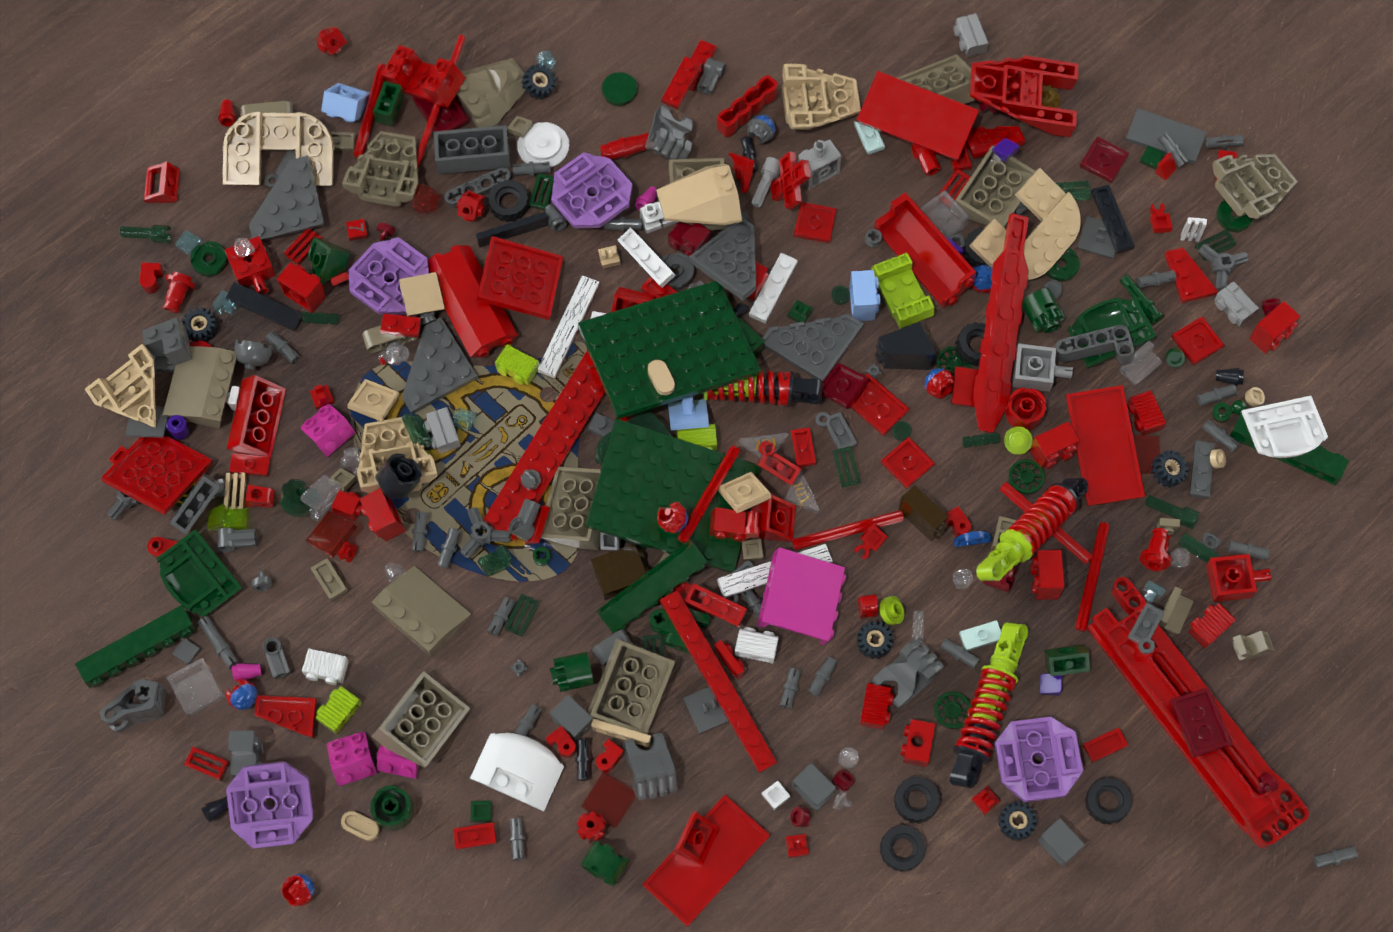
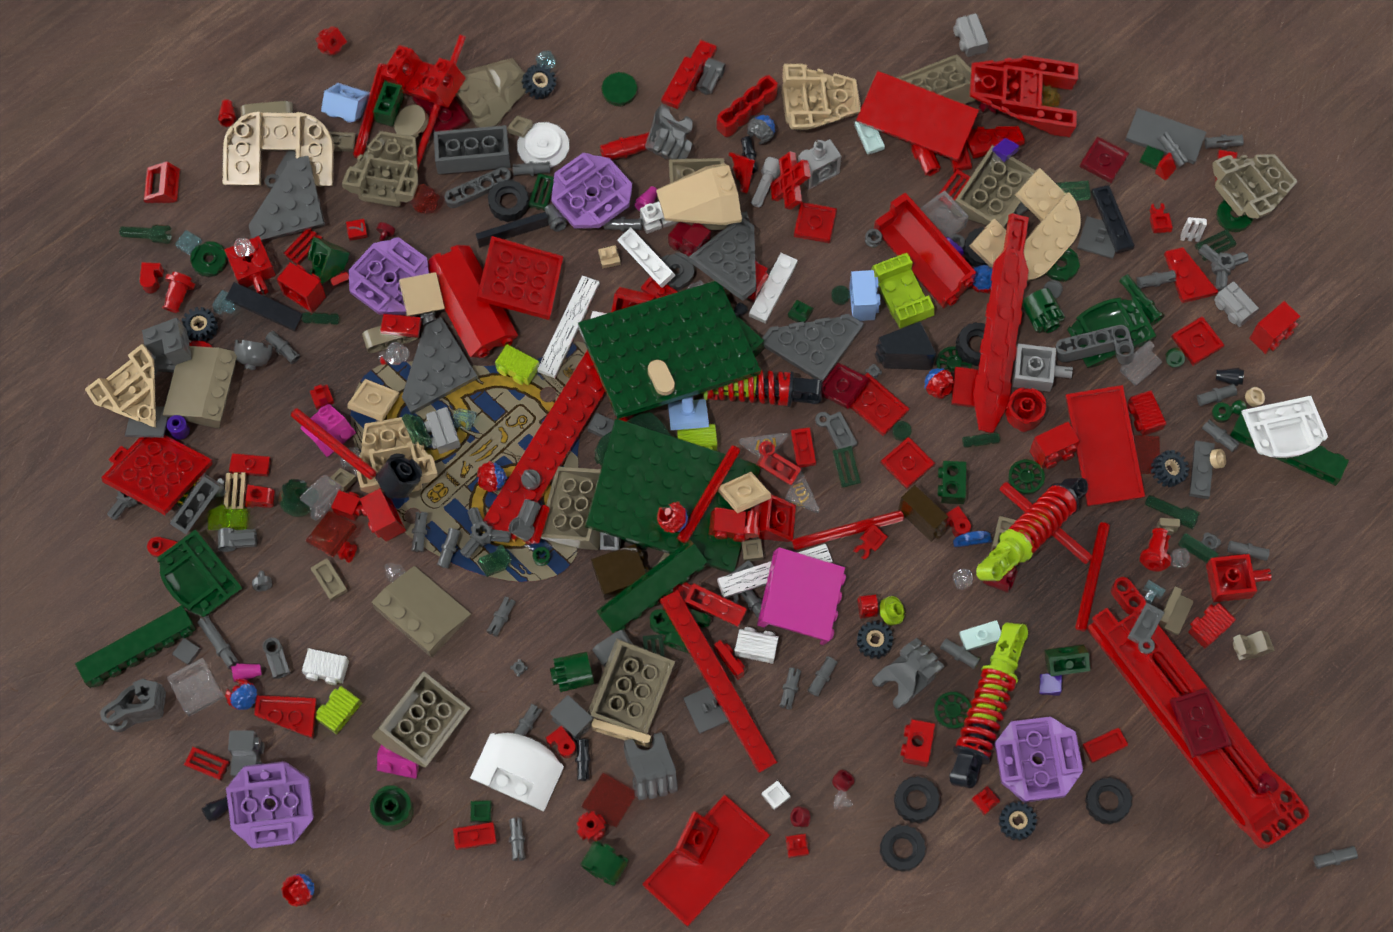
(232, 397): white plate -> none
(256, 417): red slope -> none
(333, 443): none -> red axle
(351, 758): dark pink bracket -> none
(360, 826): tan tile -> none
(411, 121): none -> dark tan tile
(470, 206): red brick -> none
(491, 476): none -> red piece
(522, 598): clear green tile -> none
(610, 758): red leg -> none
(813, 787): dark grey piece -> none
(848, 757): clear tile -> none
(875, 706): red brick -> none
(918, 625): clear axle -> none
(955, 482): none -> dark green brick
(1018, 440): lime plate -> none
(1047, 575): red brick -> none
(1060, 842): dark grey piece -> none
(1270, 304): dark red tile -> none

